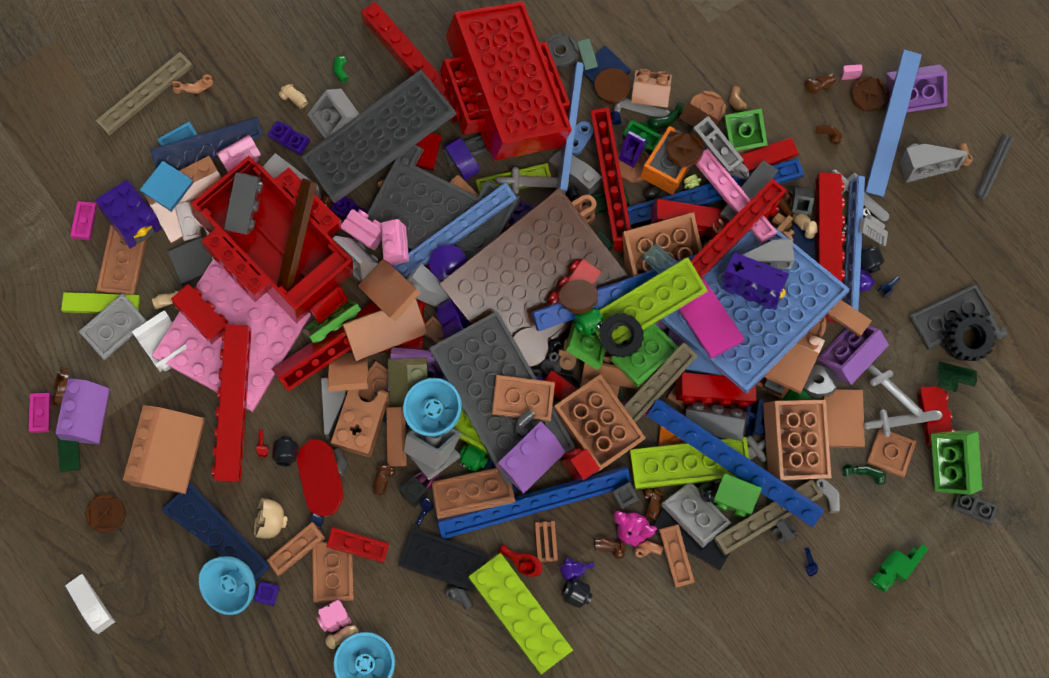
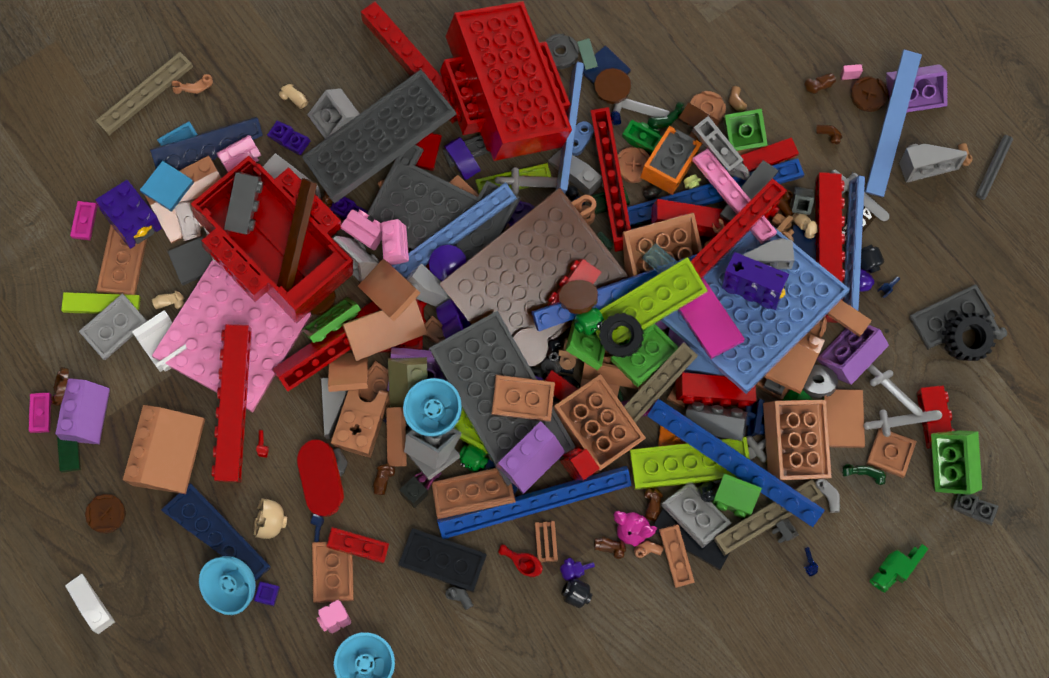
(200, 313): red brick -> none
(284, 451): black head -> none
(295, 549): nougat tile -> none
(328, 303): red tile -> none
(337, 69): green arm -> none
(340, 636): tan arm -> none
(427, 505): clear blue hand -> none
(520, 614): lime plate -> none
(522, 421): dark grey arm -> none
(626, 495): dark grey tile -> none
(632, 149): dark purple slope -> none
(651, 88): nougat slope -> none
(684, 149): reddish brown tile -> none
(874, 229): light grey piece -> none
(950, 375): clear green tile -> none

